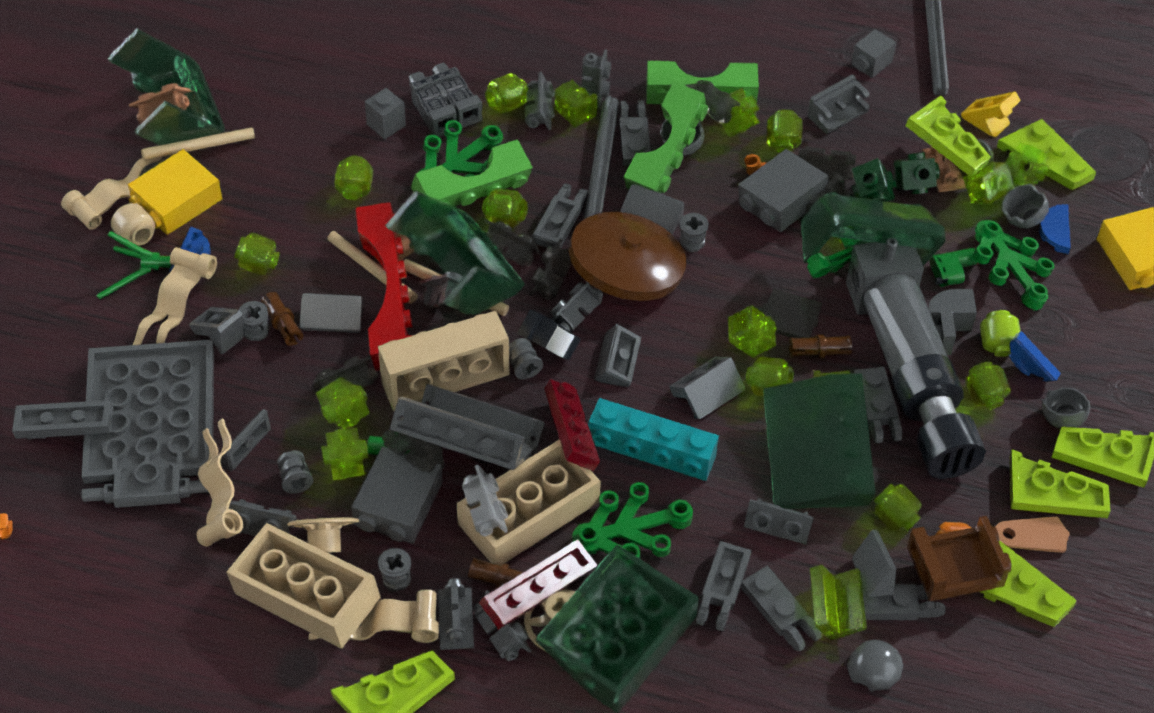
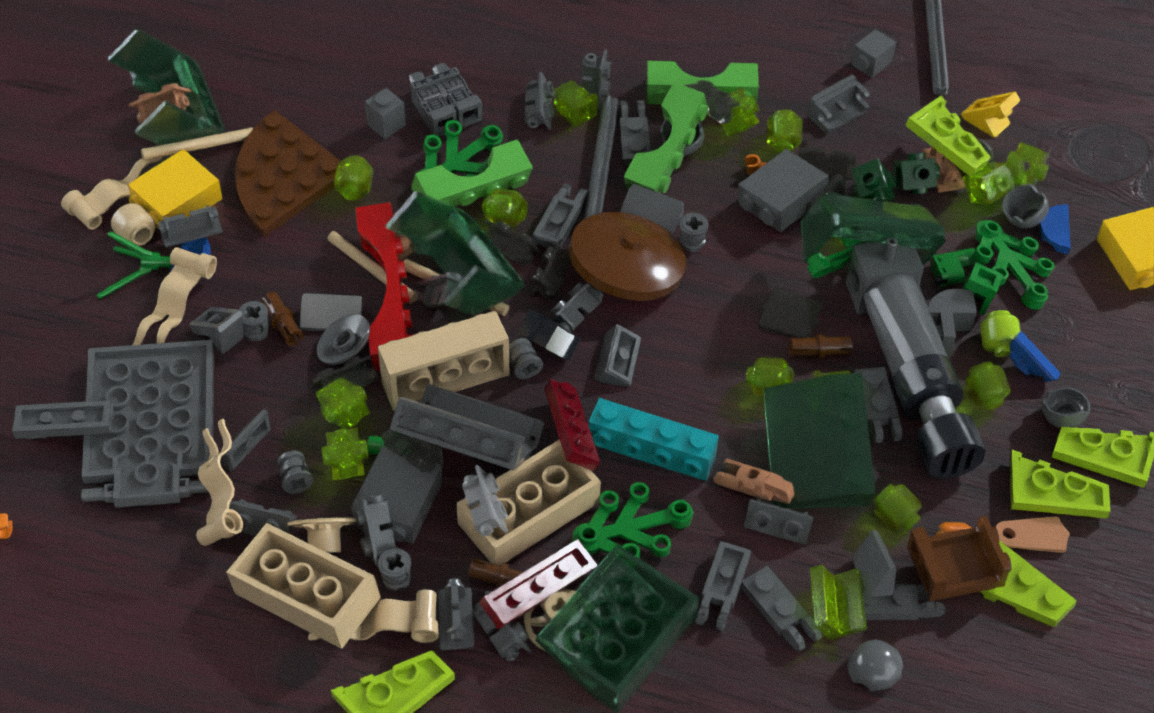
(183, 229): none -> dark grey hinge
(257, 253): clear neon green head -> none
(281, 173): none -> reddish brown plate
(343, 339): none -> dark grey dish
(371, 515): none -> dark grey hinge
(506, 93): clear neon green head -> none
(709, 386): dark grey panel -> none
(752, 331): clear neon green brick -> none
(754, 482): none -> nougat hinge
(984, 284): none -> green panel
(1063, 162): lime wing -> none

